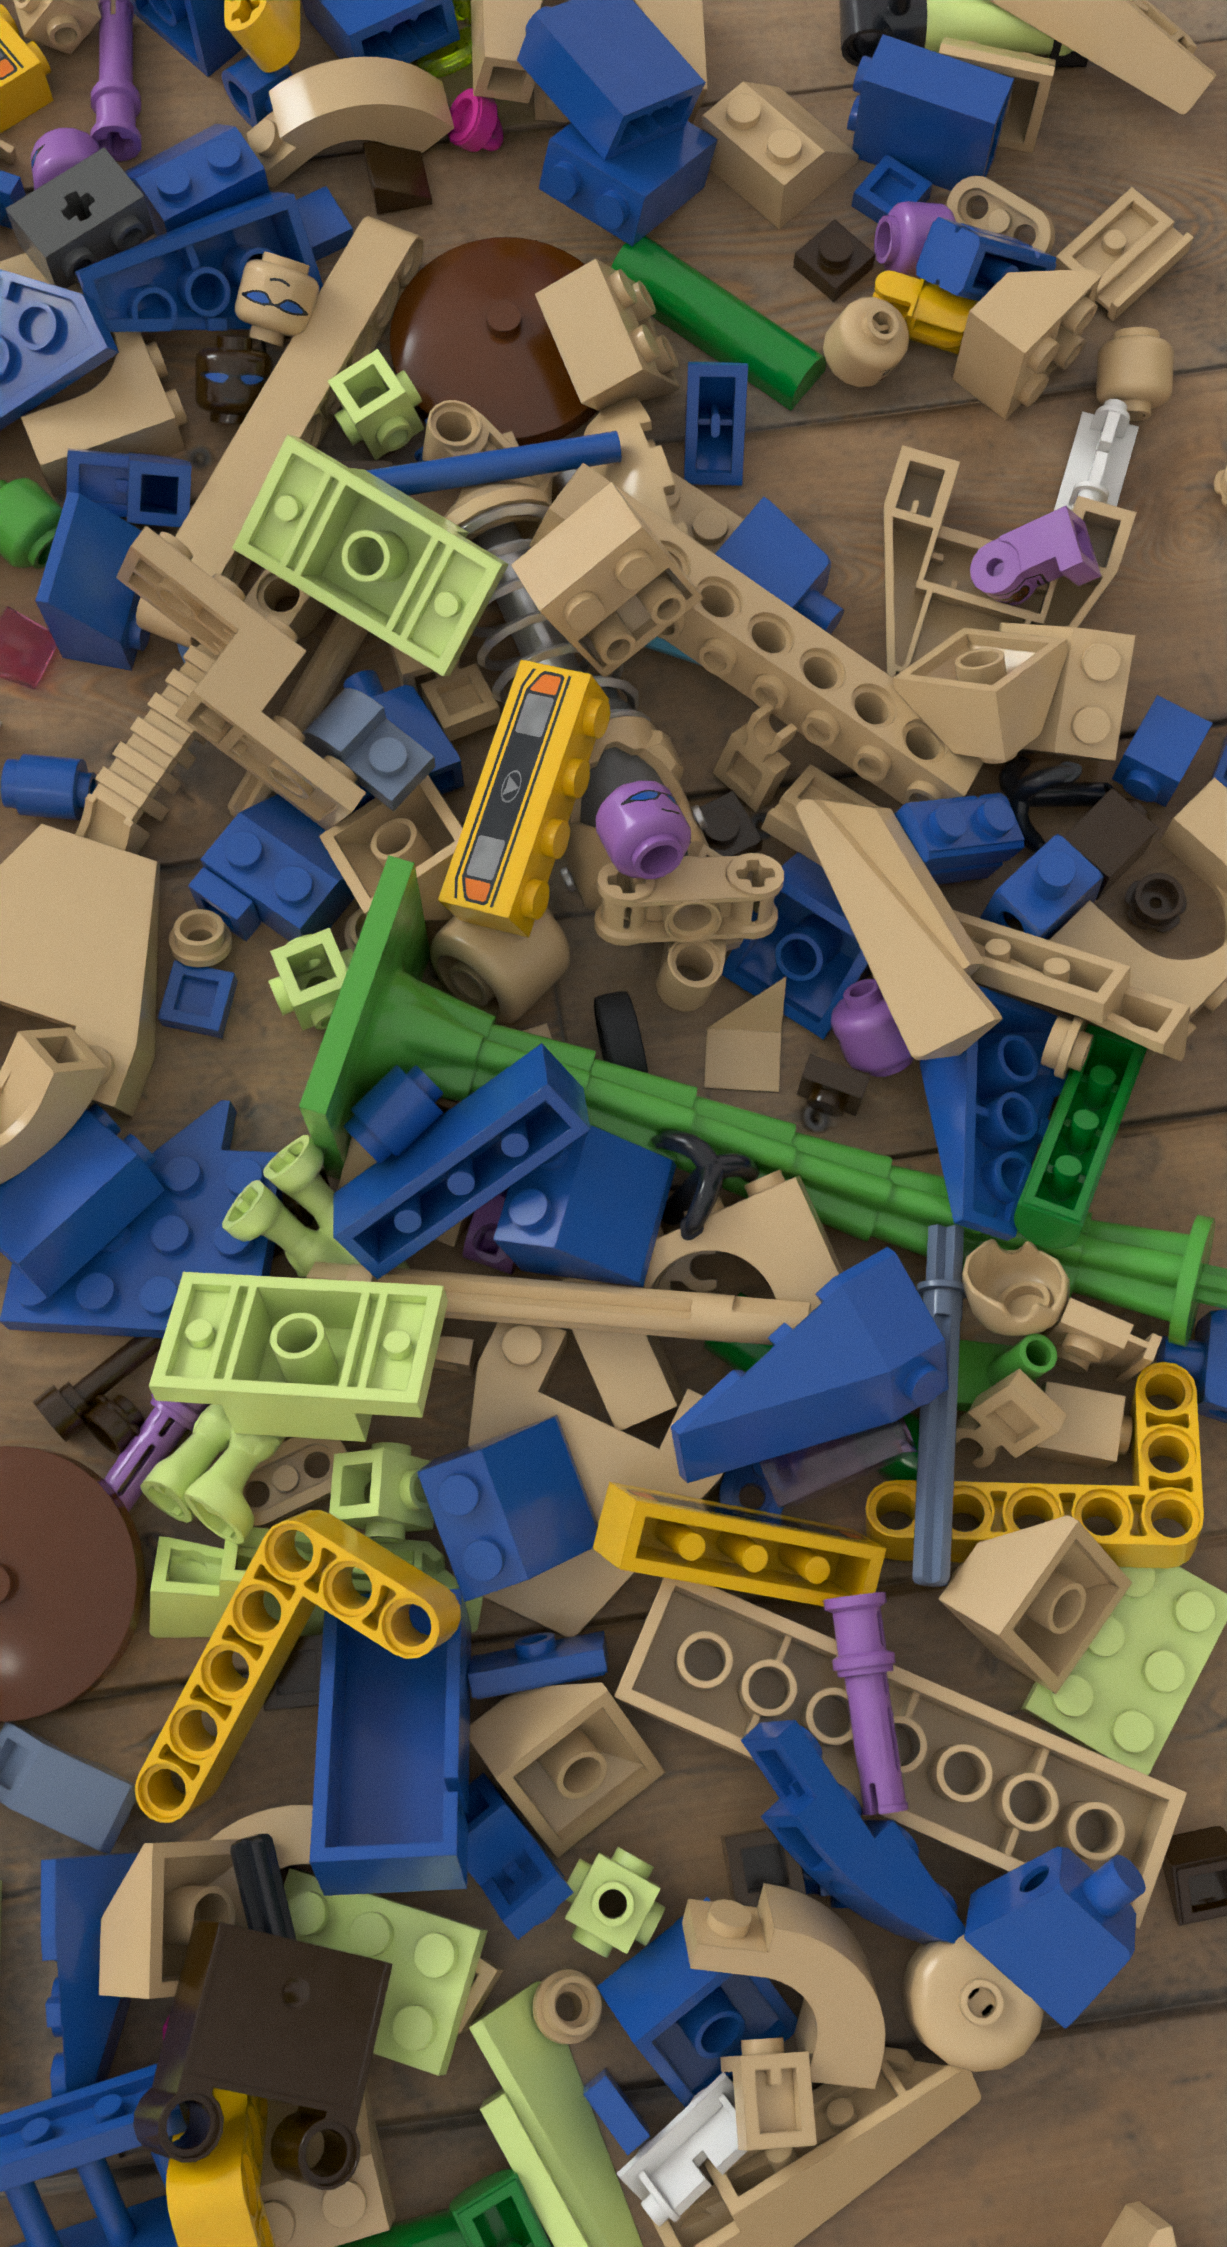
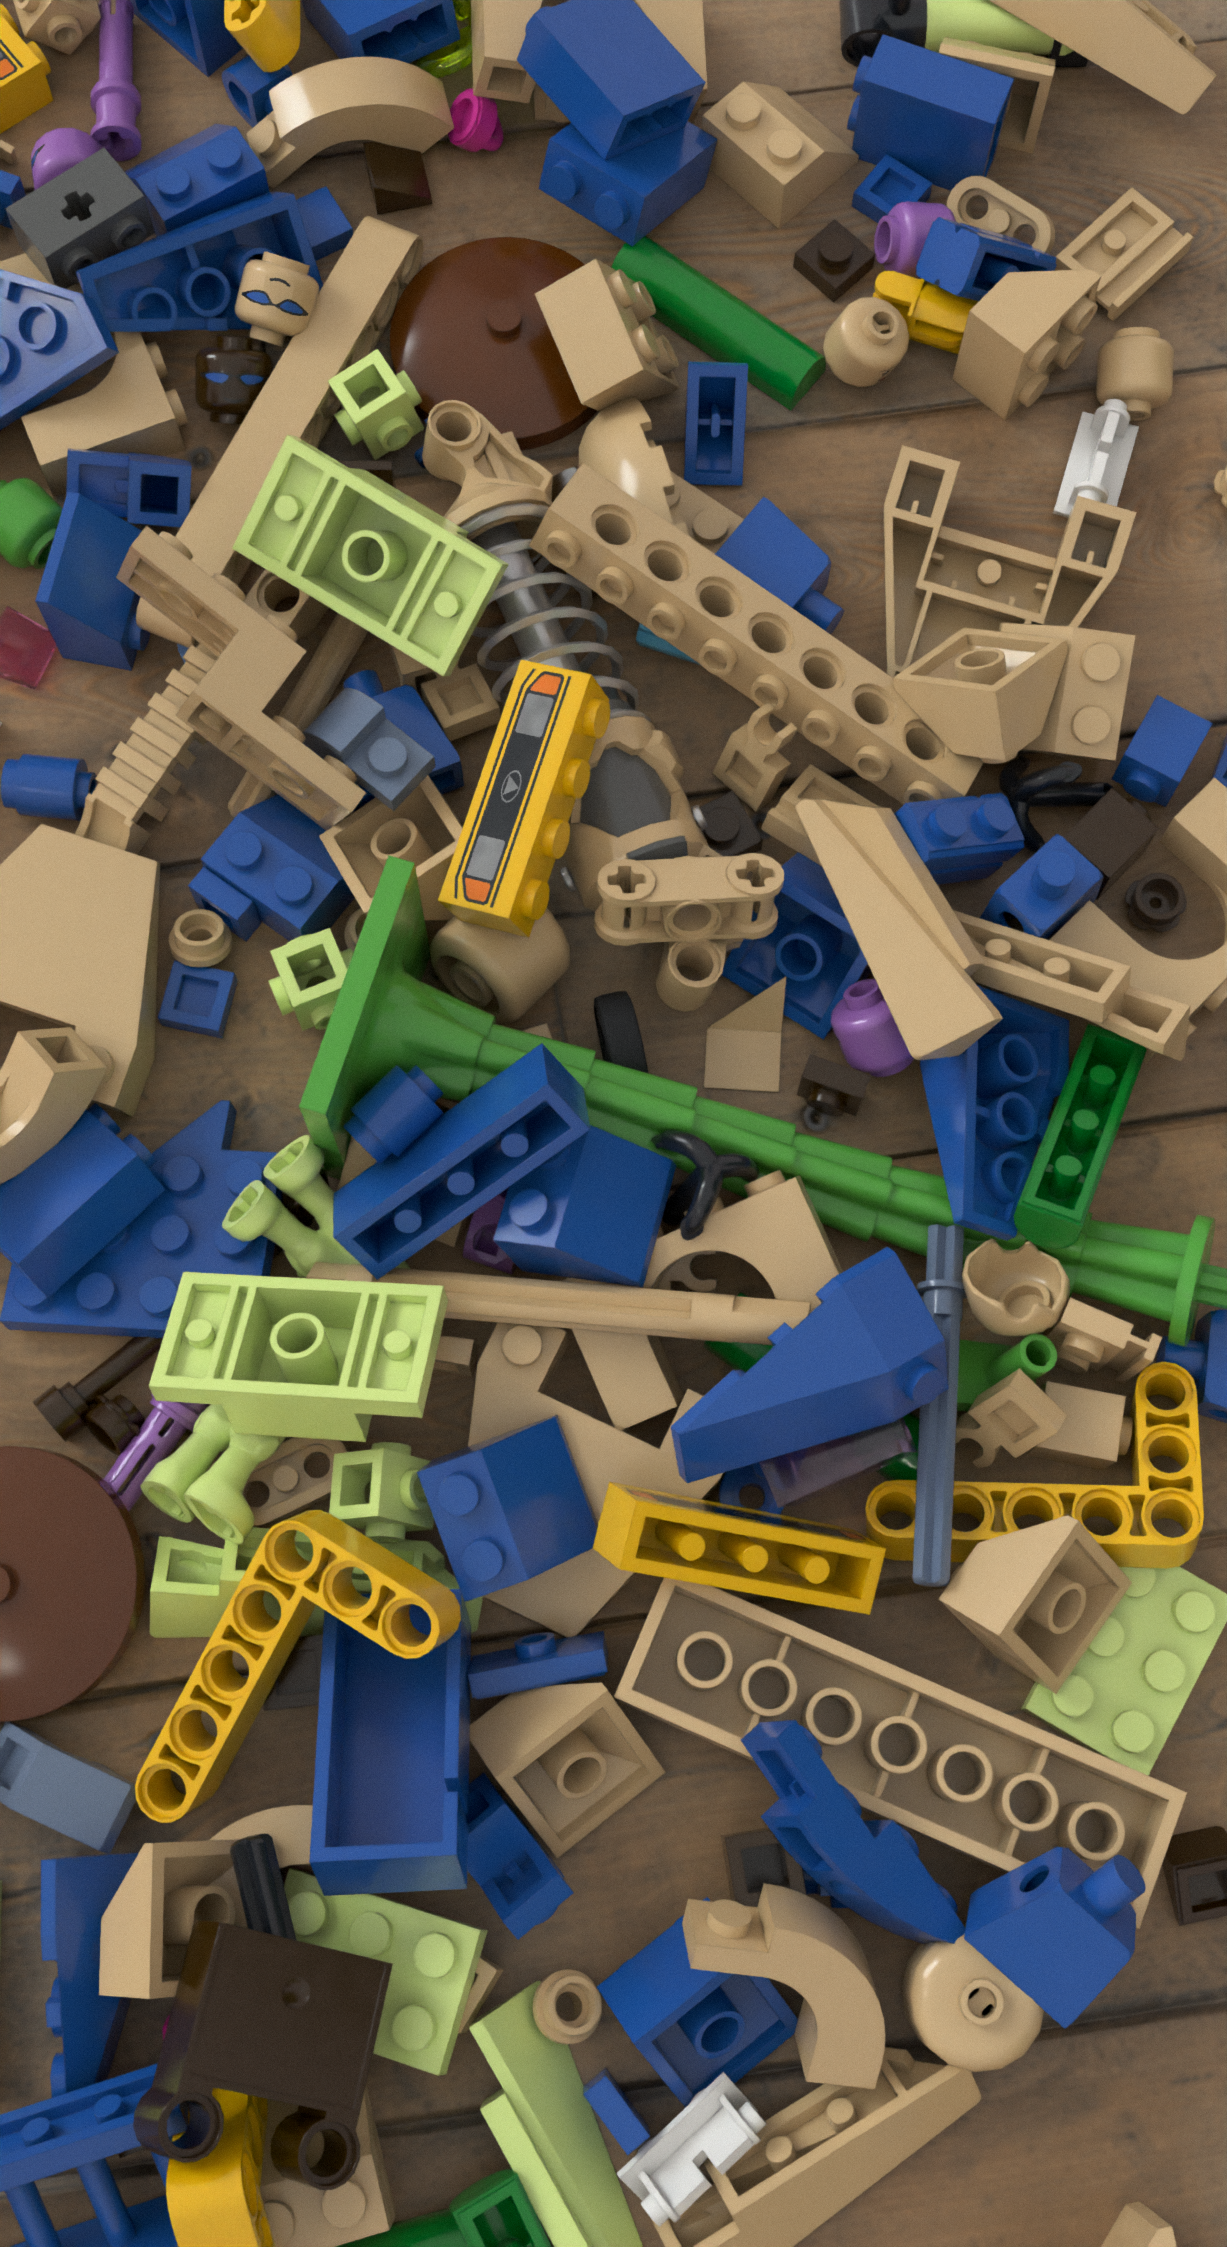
(502, 464): blue piece -> none
(606, 581): tan slope -> none
(631, 1878): yellowish green brick -> none
(643, 830): medium lavender head -> none
(771, 2096): tan bracket -> none
(864, 1665): medium lavender pin -> none
(1035, 555): medium lavender leg -> none
(1067, 1046): tan plate -> none

